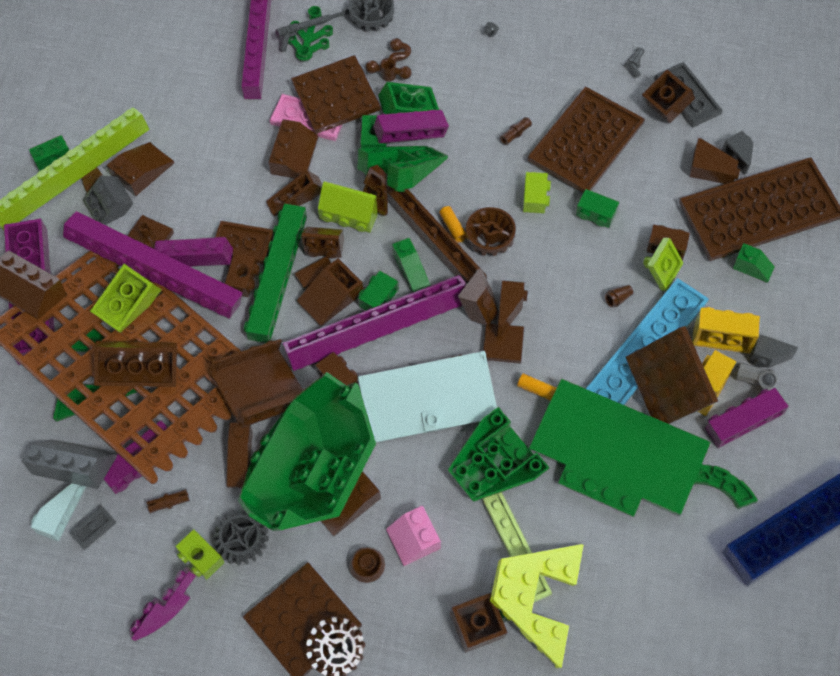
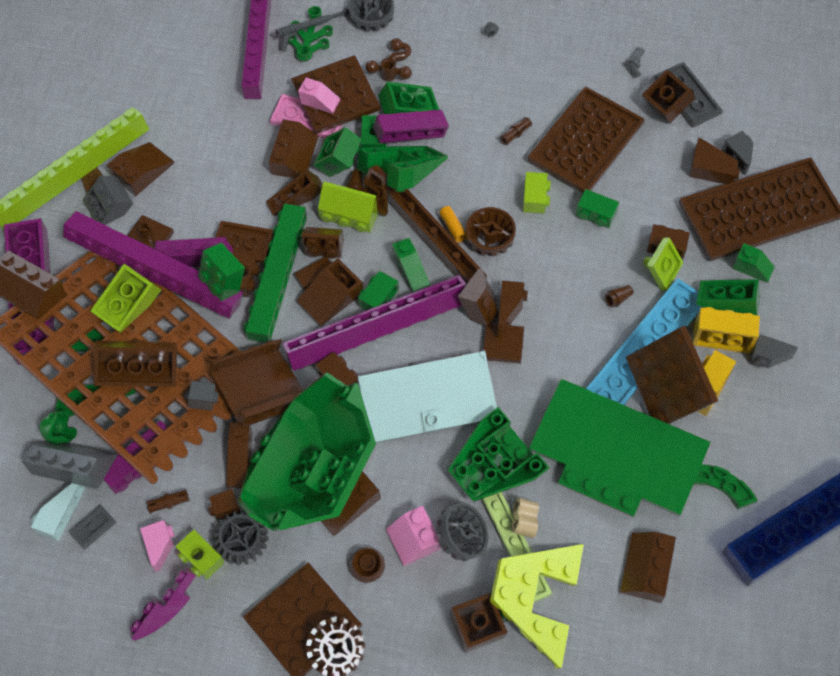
(49, 151): green brick -> none
(55, 428): none -> green helmet
(158, 542): none -> bright pink slope
(202, 395): none -> dark grey brick
(221, 271): none -> green brick
(223, 504): none -> reddish brown brick
(318, 96): none -> bright pink slope
(337, 152): none -> green brick
(355, 181): none -> reddish brown cone
(467, 528): none -> dark grey gear
(525, 517): none -> tan axle
(536, 386): light orange piece -> none
(648, 565): none -> reddish brown slope
(733, 295): none -> green slope
(746, 417): magenta brick -> none
(755, 375): light grey piece -> none

